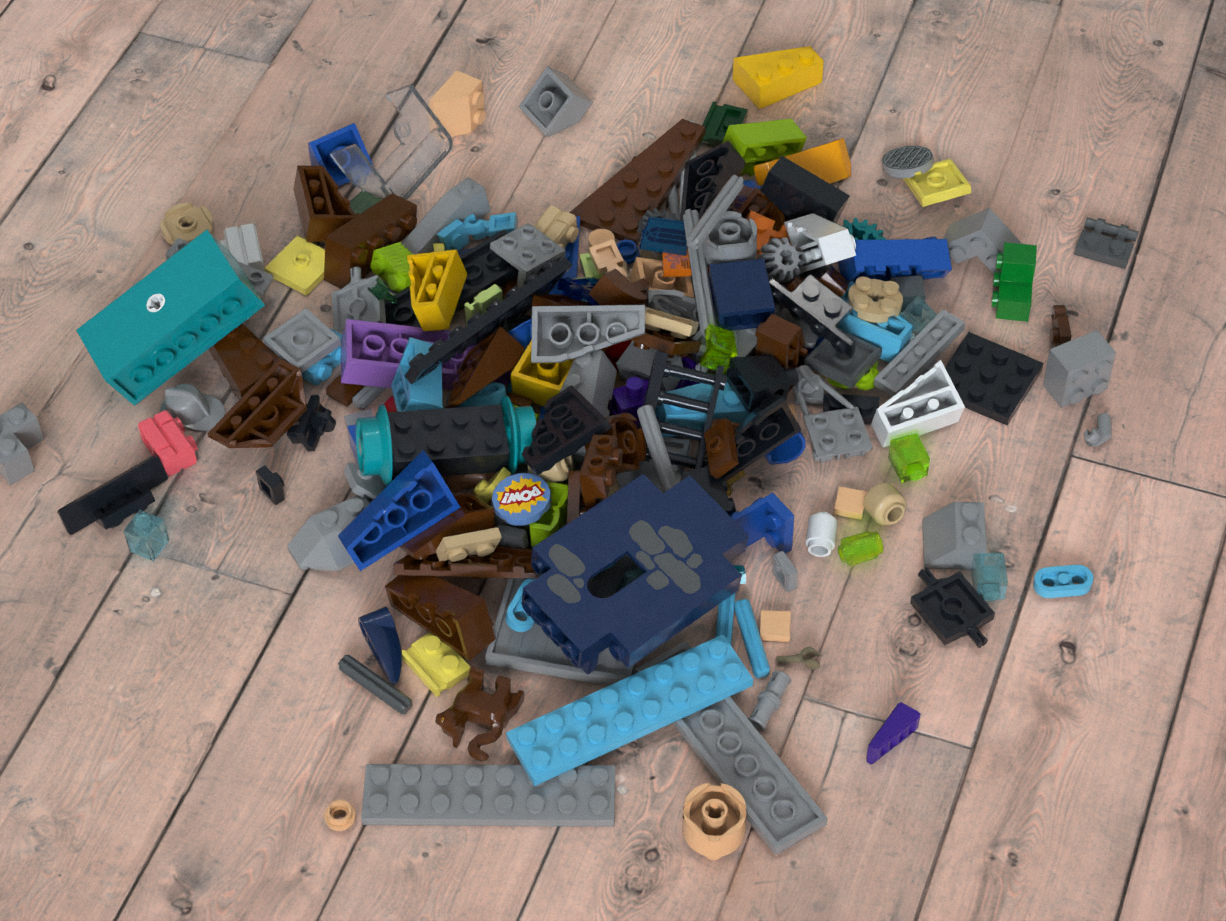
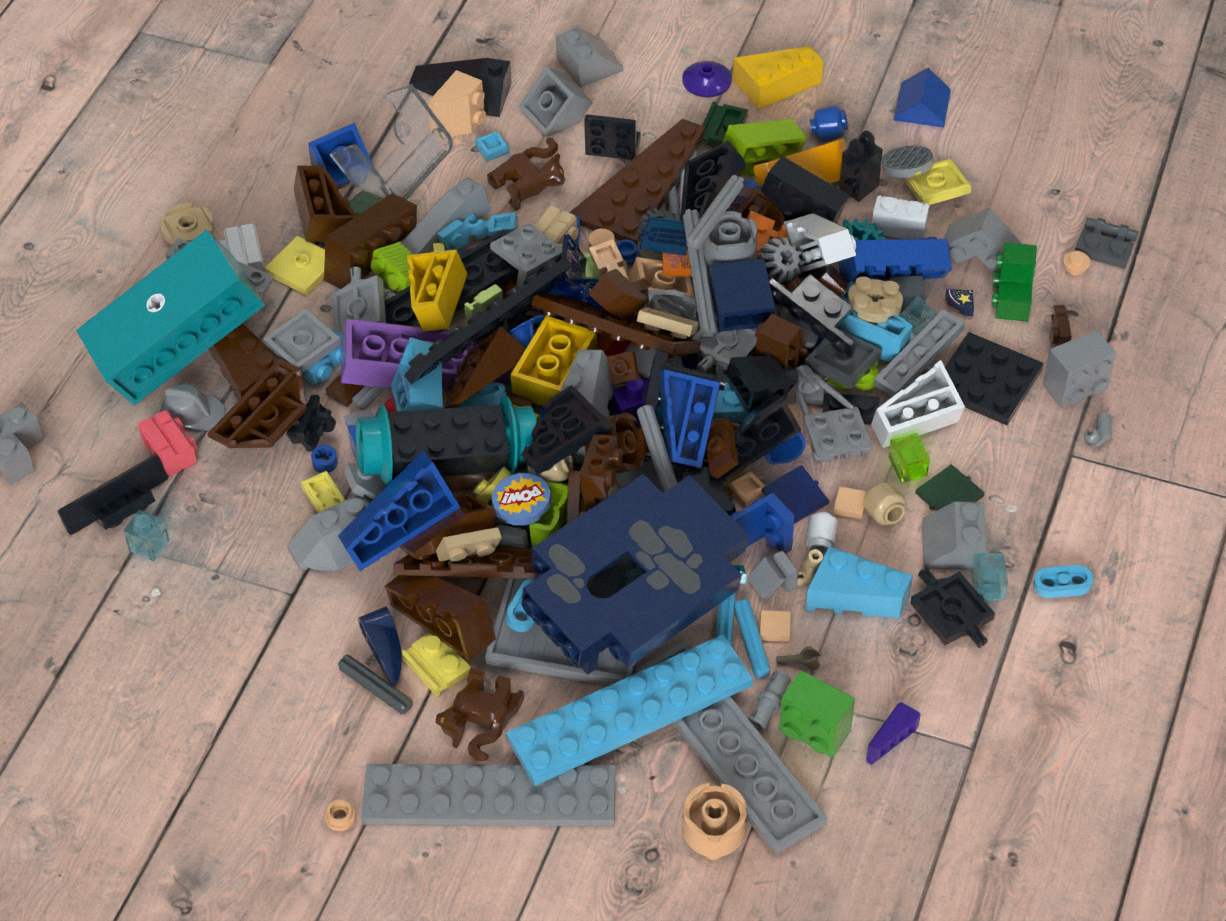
(270, 484): black plate -> none
(322, 491): none -> light yellow plate
(324, 451): none -> blue bush
(381, 291): clear green hand -> none
(491, 146): none -> medium azure tile
(493, 73): none -> black wedge
(526, 176): none -> reddish brown animal
(572, 331): light grey wedge -> none
(575, 257): none -> piece
(585, 57): none -> light grey slope
(611, 137): none -> black bracket
(623, 368): none -> reddish brown bracket
(687, 415): none -> blue wedge
(707, 79): none -> dark purple dish
(720, 347): clear neon green bracket -> none
(747, 489): none -> light nougat tile
(766, 578): none -> light grey tile
(798, 493): none -> clear blue piece
(809, 567): none -> tan arm
(816, 714): none -> bright green brick
(829, 123): none -> blue head
(858, 585): none -> medium azure wedge
(860, 547): clear neon green brick -> none
(861, 166): none -> black hinge
(900, 217): none -> white brick
(923, 100): none -> blue slope
(947, 488): none -> clear green piece
(961, 300): none -> dark blue tile
(1076, 262): none -> light nougat plate

